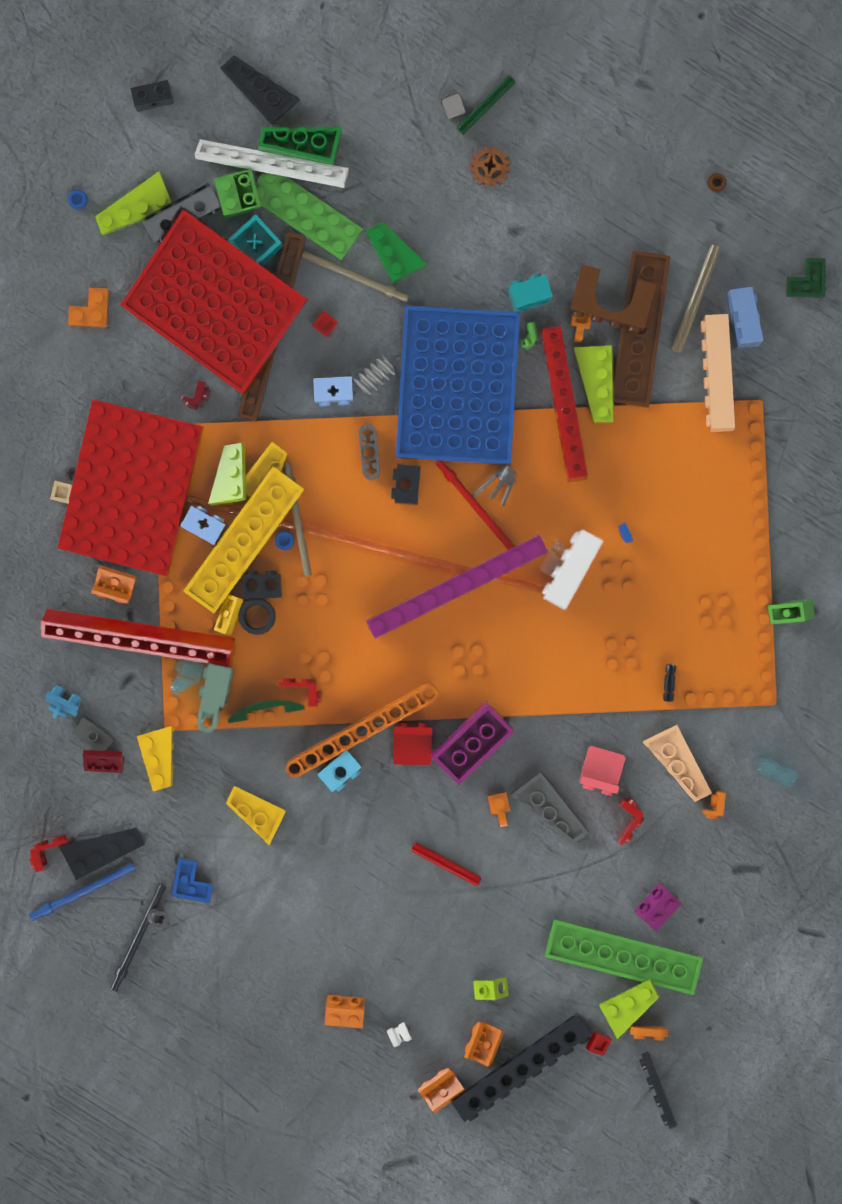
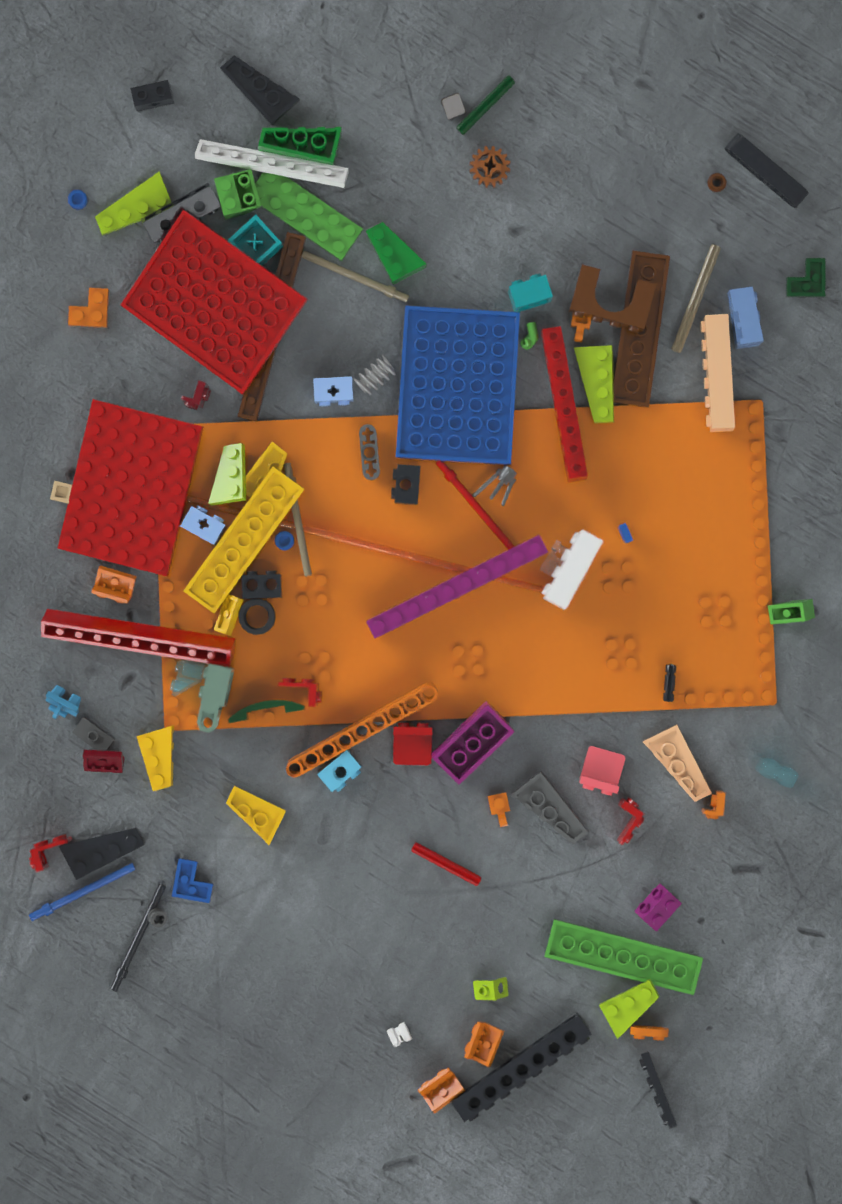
(325, 324): red plate -> none
(344, 1011): orange bracket -> none
(598, 1043): red plate -> none
(766, 170): none -> black beam

